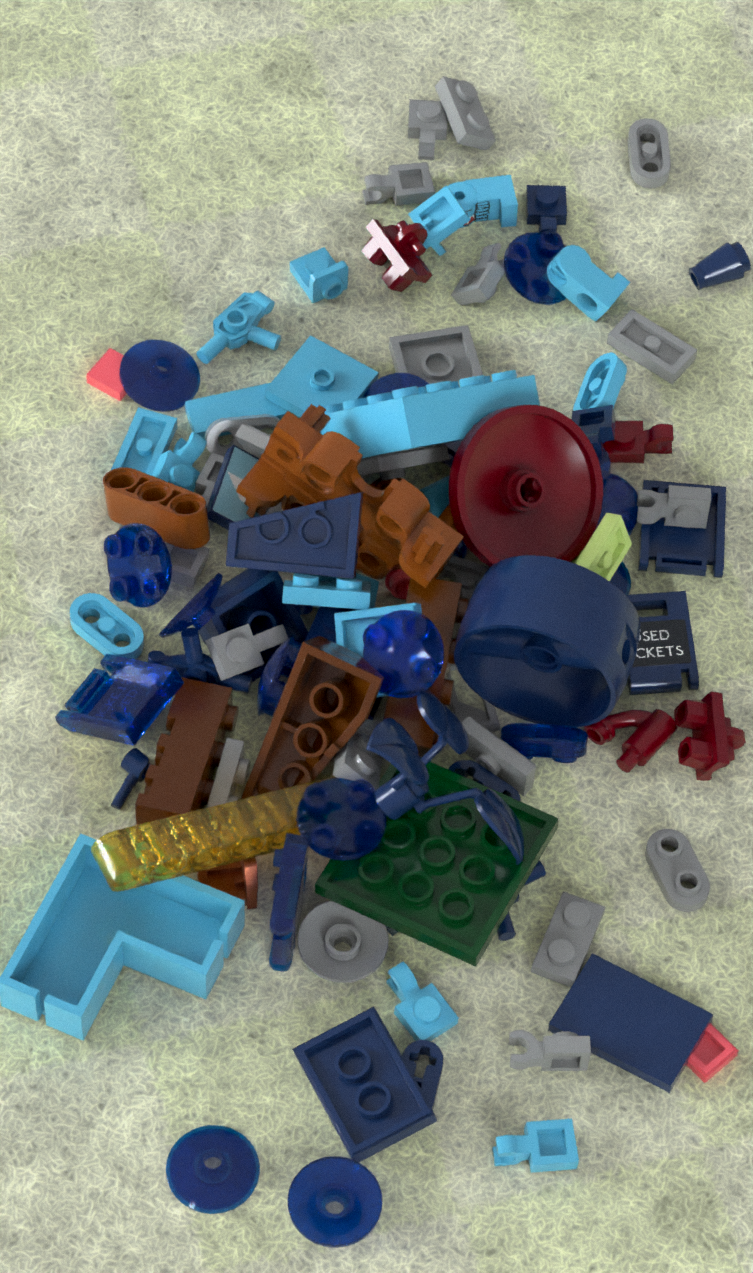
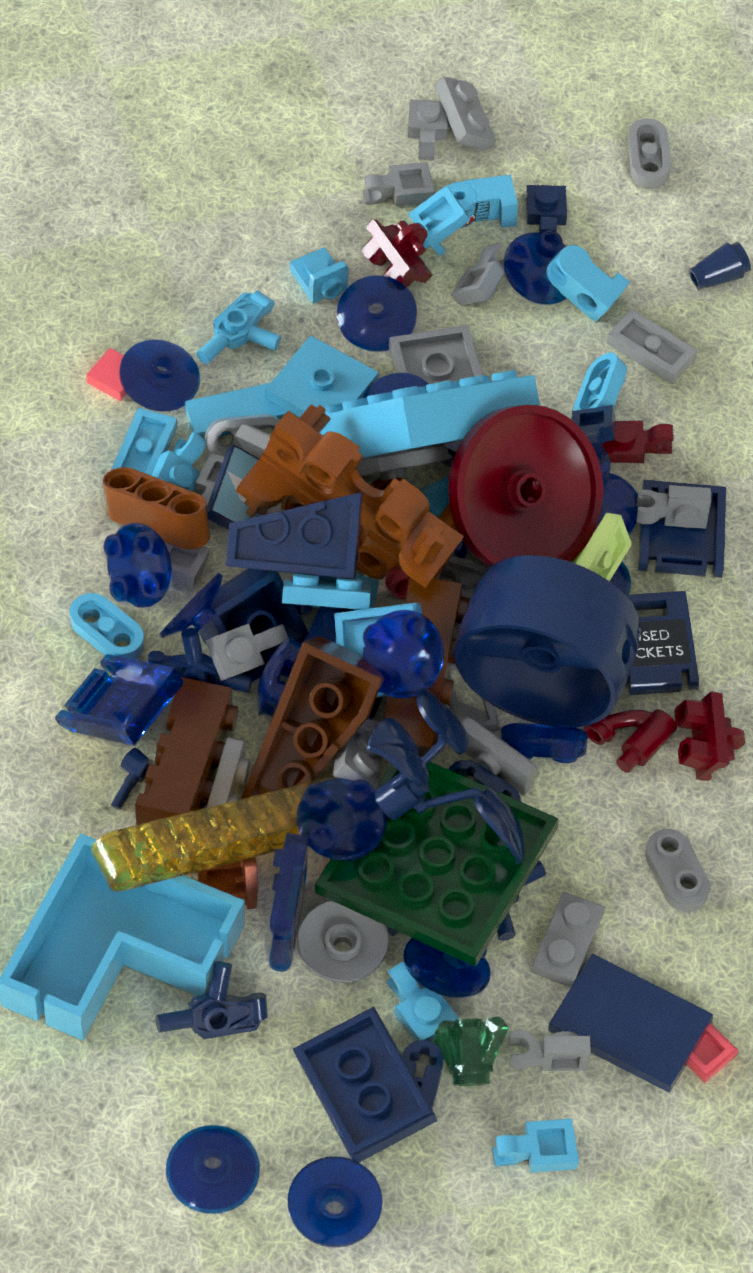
(216, 1012): none -> dark blue piece
(369, 329): none -> clear blue dish
(444, 972): none -> clear blue dish
(470, 1048): none -> clear green rock

